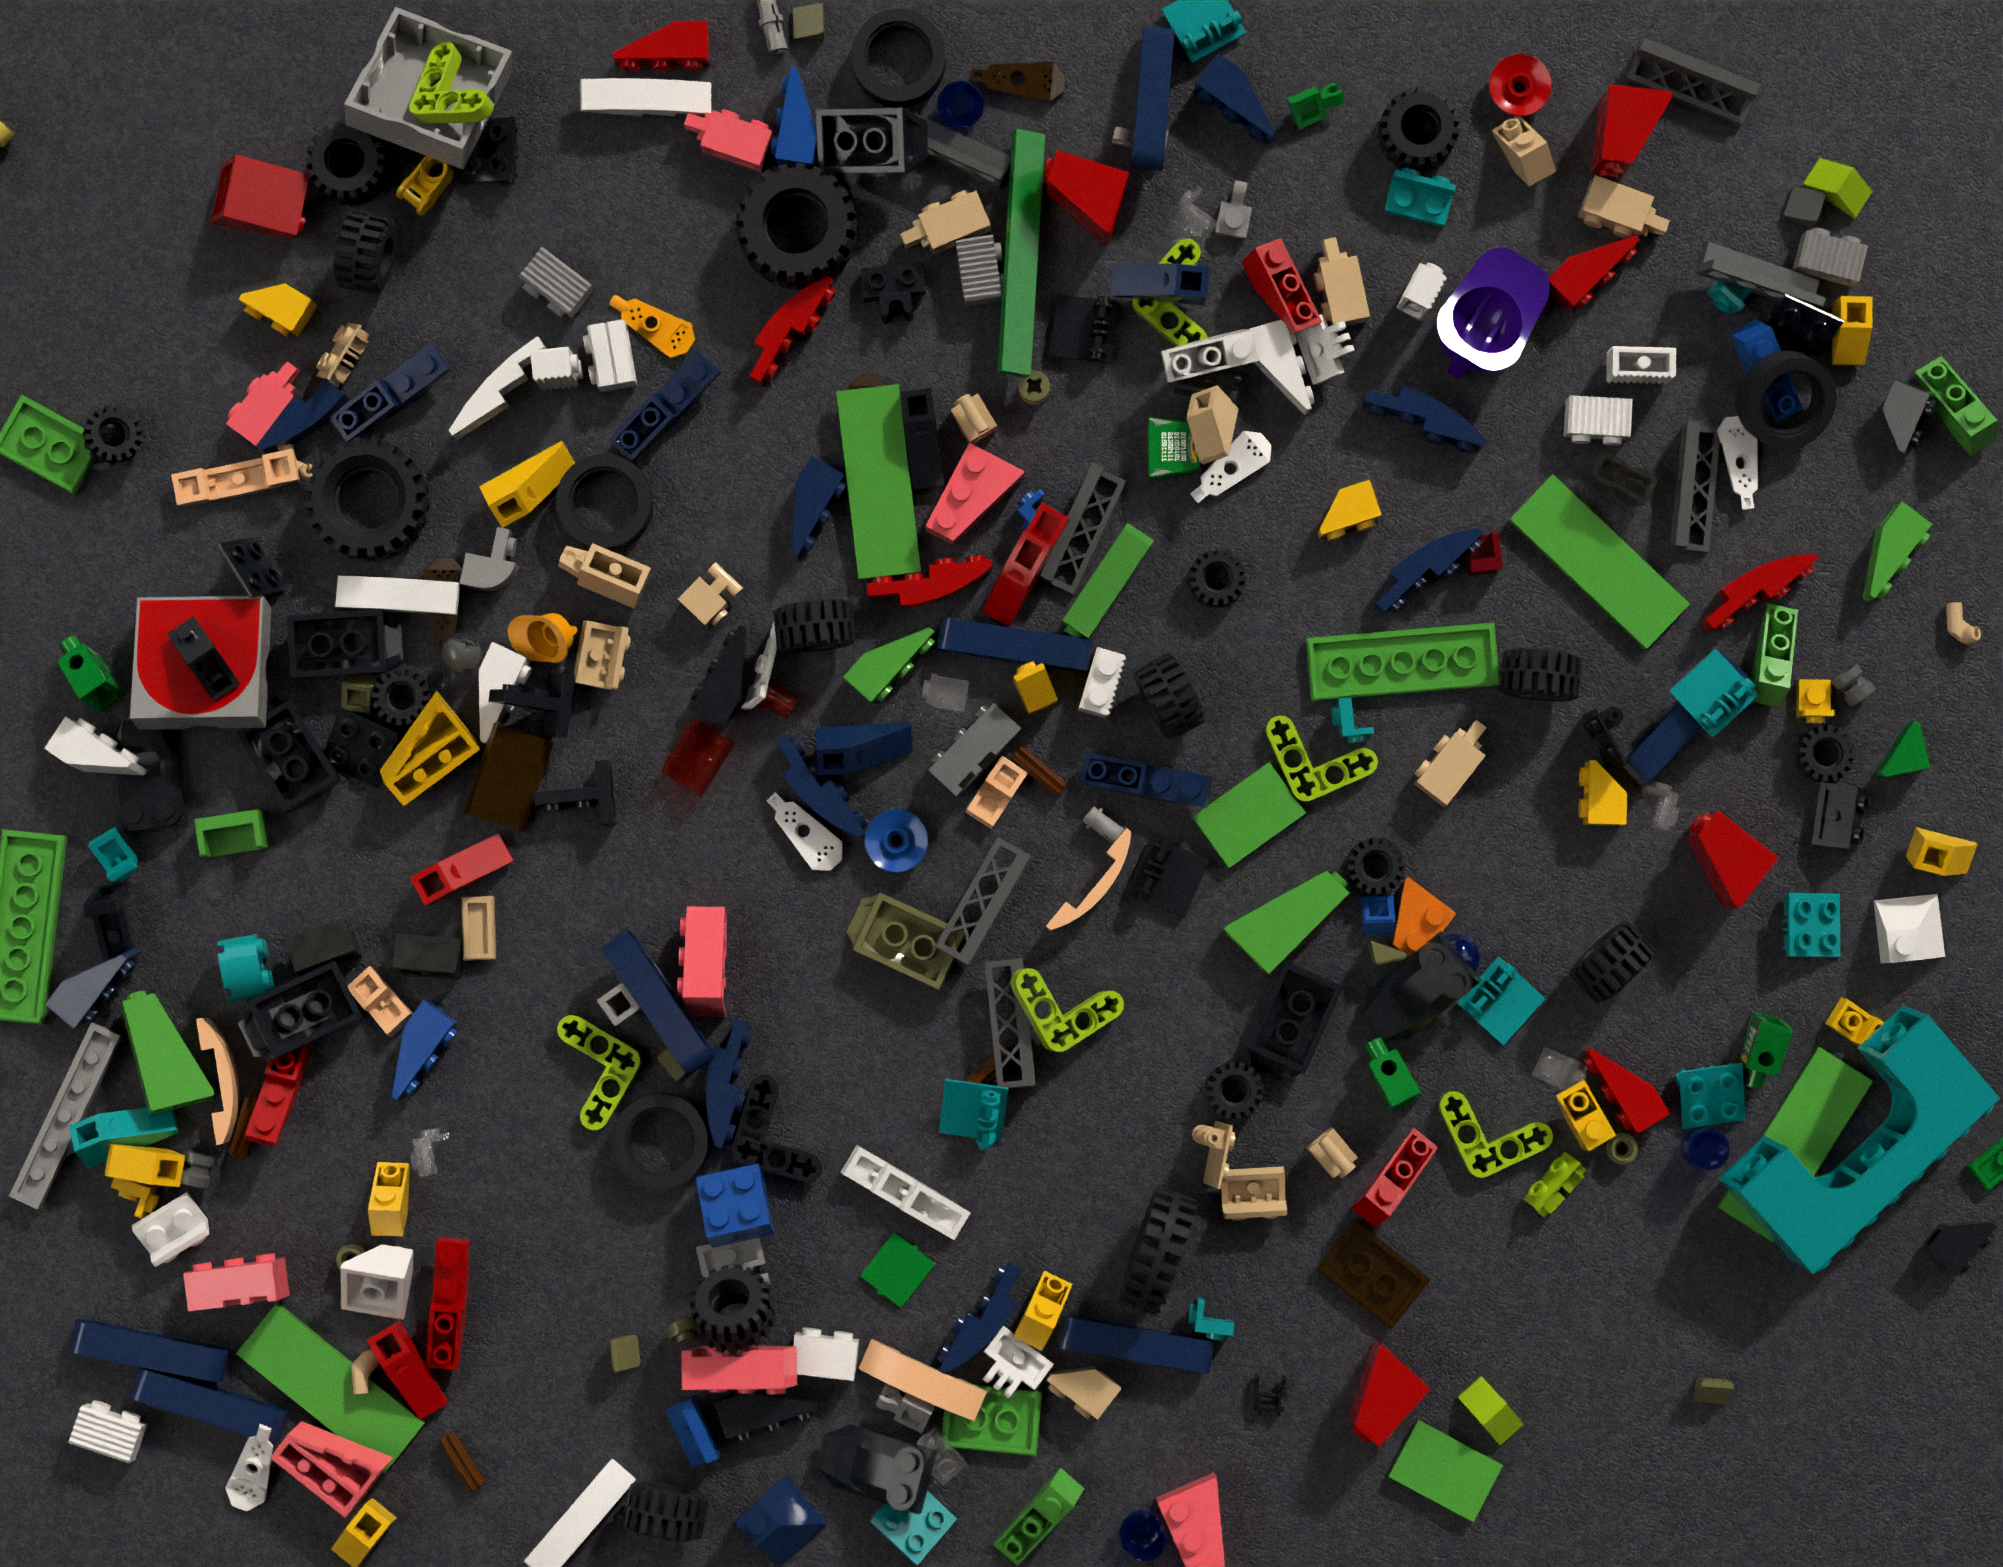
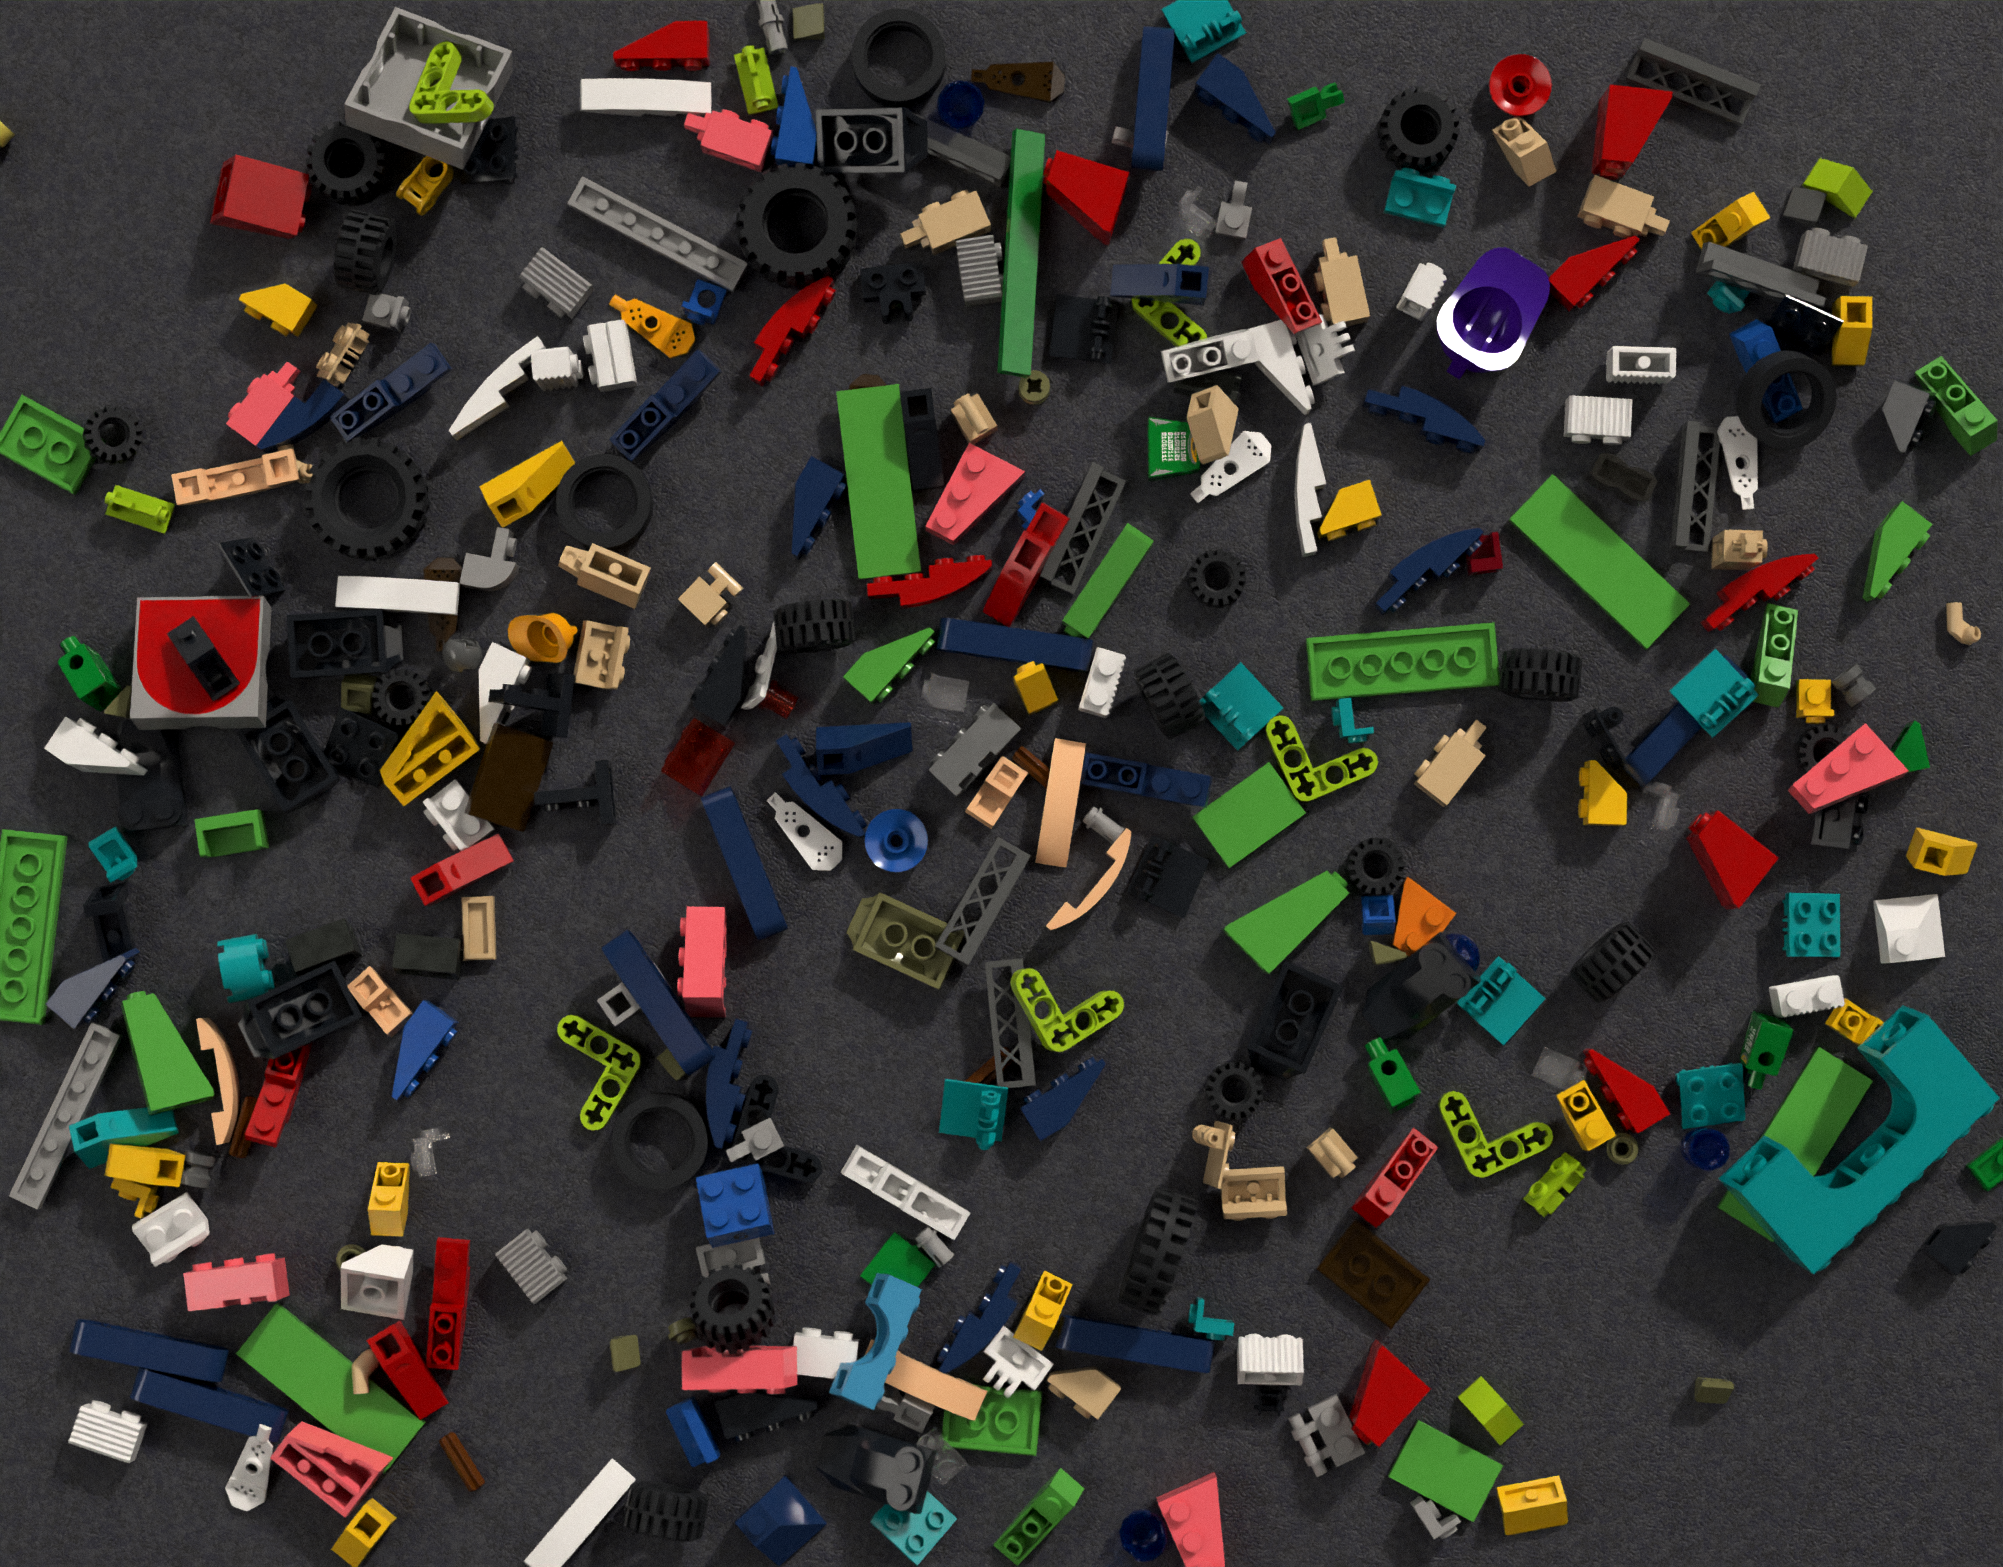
(121, 704): none -> olive slope
(139, 509): none -> lime hinge
(387, 312): none -> light grey bracket
(448, 810): none -> white bracket
(532, 1265): none -> light grey brick
(657, 234): none -> light grey plate
(699, 314): none -> blue bracket
(744, 863): none -> dark blue beam
(756, 80): none -> lime hinge
(760, 1140): none -> light grey plate
(892, 1306): none -> dark azure arch
(933, 1246): none -> light grey pin
(1057, 1106): none -> dark blue slope
(1060, 803): none -> light nougat slope
(1239, 706): none -> teal hinge
(1270, 1360): none -> white brick
(1308, 478): none -> white slope
(1335, 1431): none -> light grey plate
(1429, 1514): none -> light grey bracket
(1533, 1505): none -> yellow panel
(1732, 222): none -> yellow slope
(1738, 549): none -> tan hinge
(1806, 996): none -> white brick
(1850, 769): none -> coral wedge

